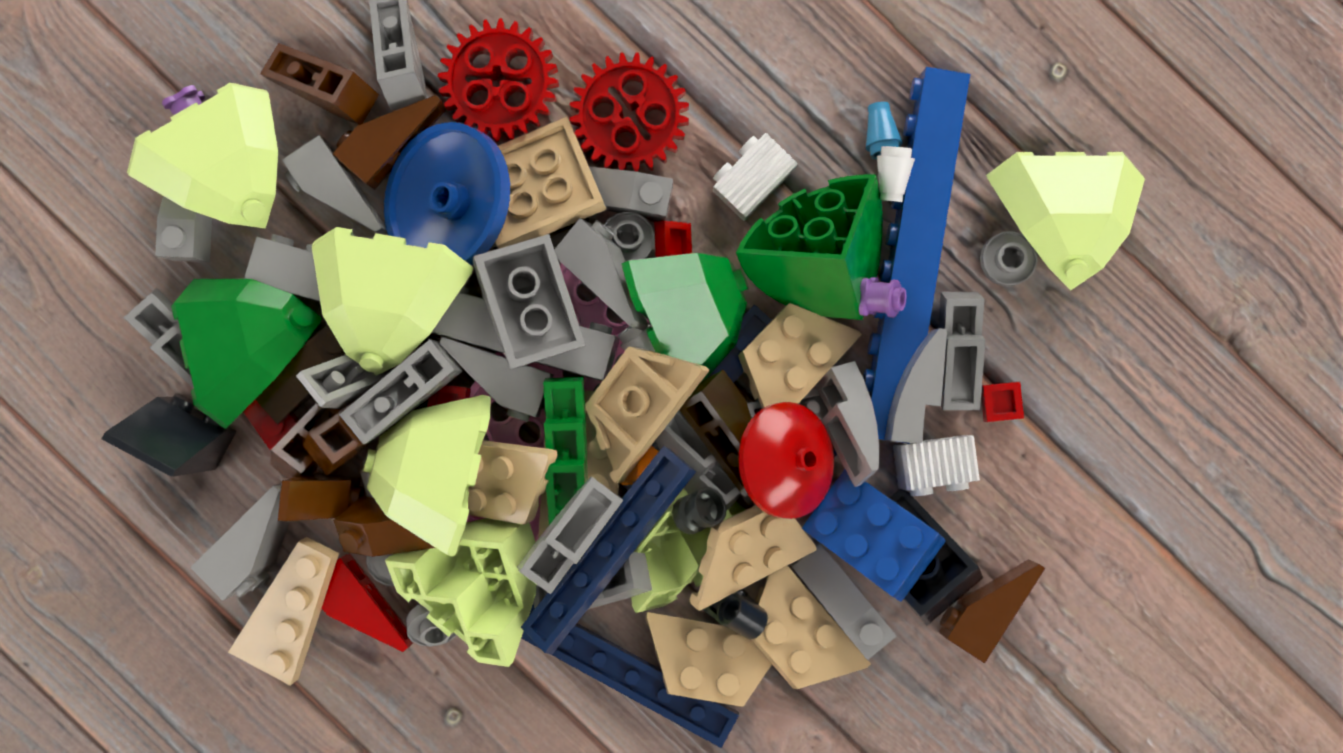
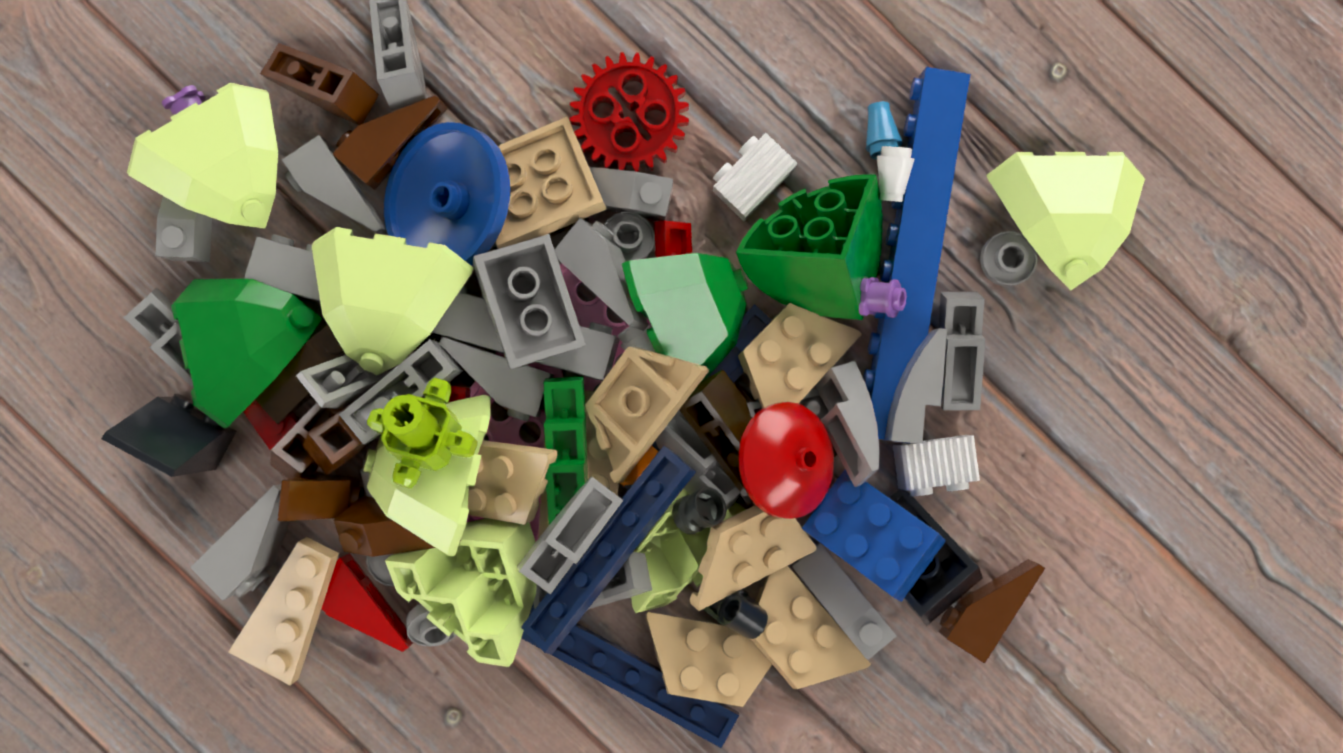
(421, 432): none -> lime piece
(502, 47): red gear -> none
(1002, 402): red plate -> none

